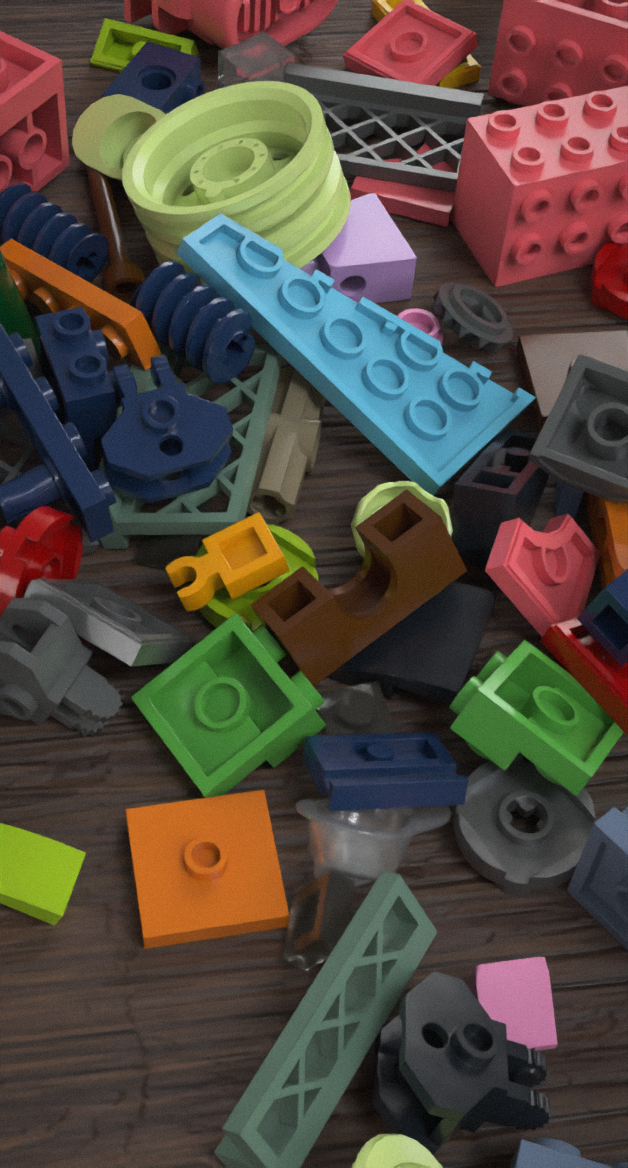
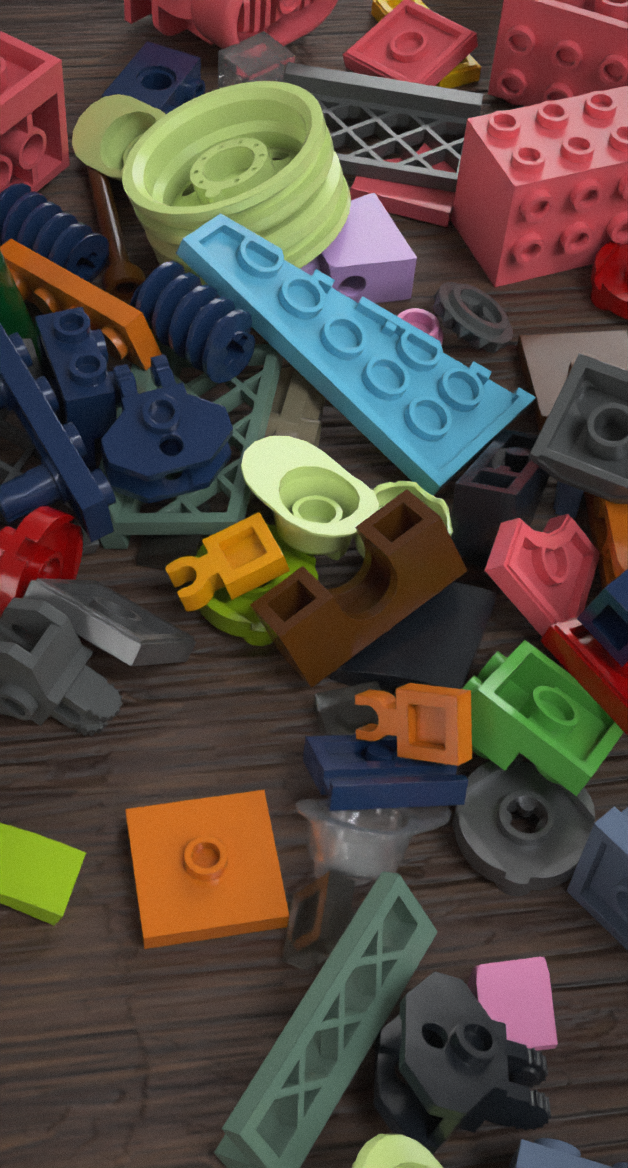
(122, 41): lime slope -> none
(230, 707): bright green plate -> none
(309, 493): none -> yellowish green piece
(427, 720): none -> orange plate

